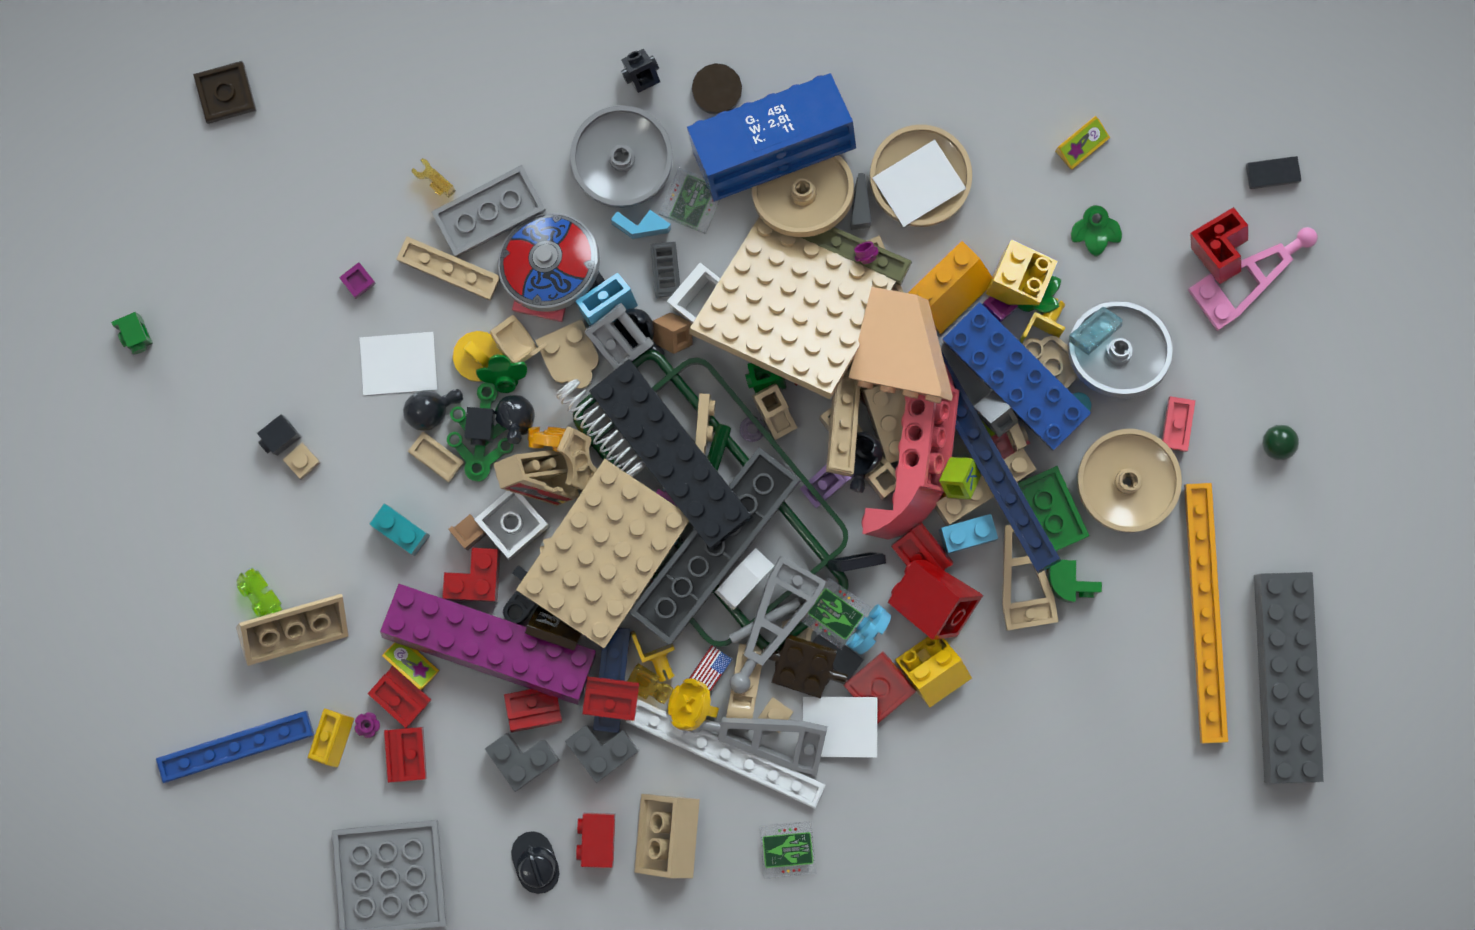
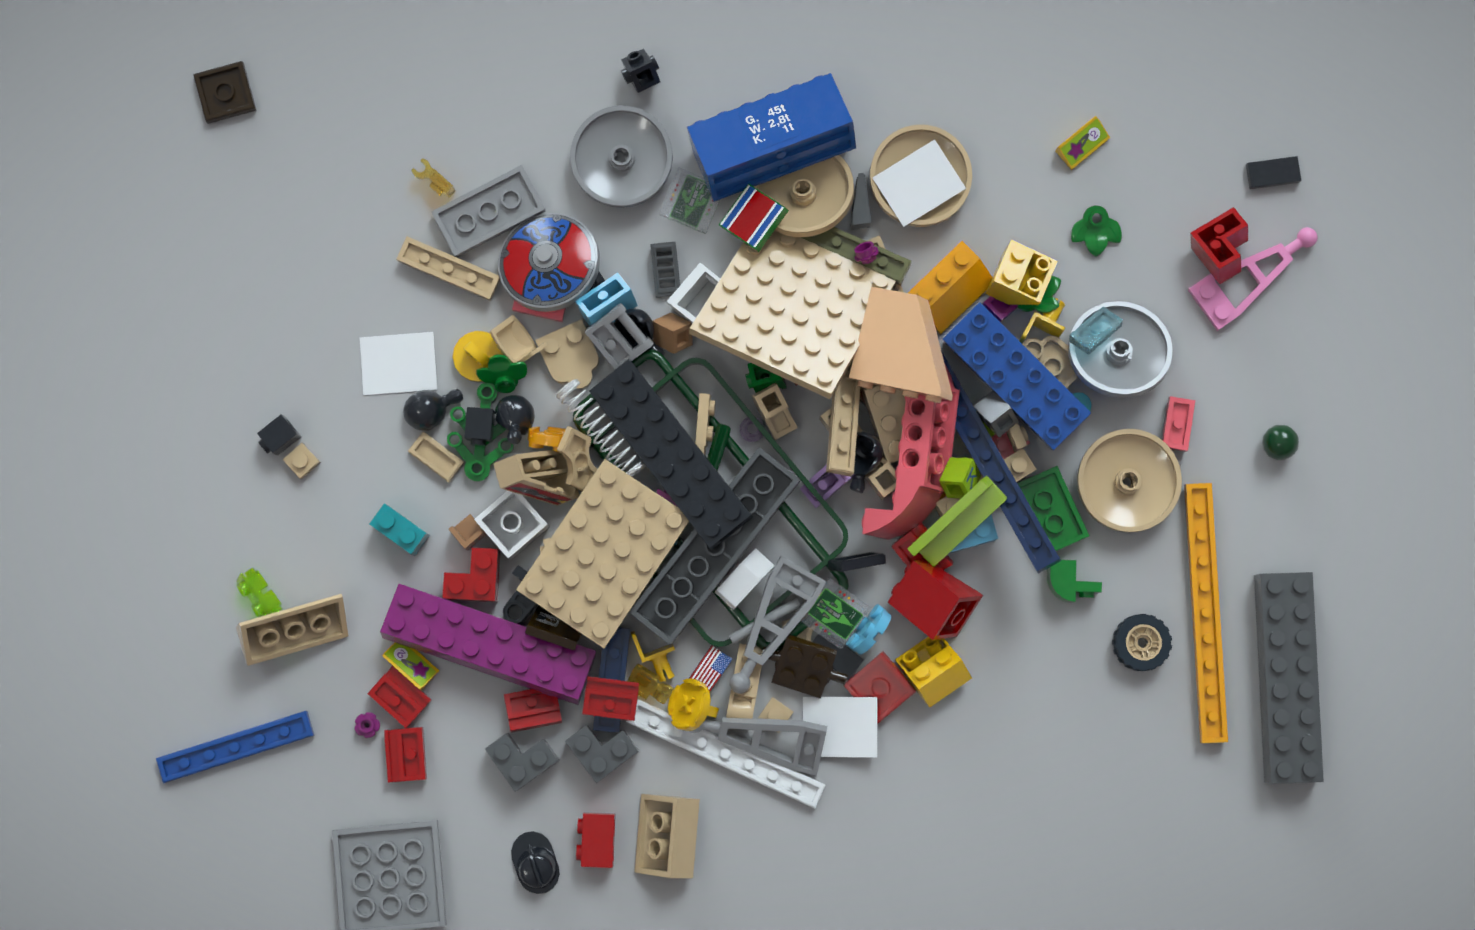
(133, 332): green brick -> none
(330, 738): yellow slope -> none
(357, 280): magenta plate -> none
(649, 226): medium azure slope -> none
(716, 88): dark brown tile -> none
(753, 217): none -> tile
(787, 849): tile -> none
(959, 521): none -> lime panel
(1028, 612): tan plate -> none
(1148, 628): none -> black wheel

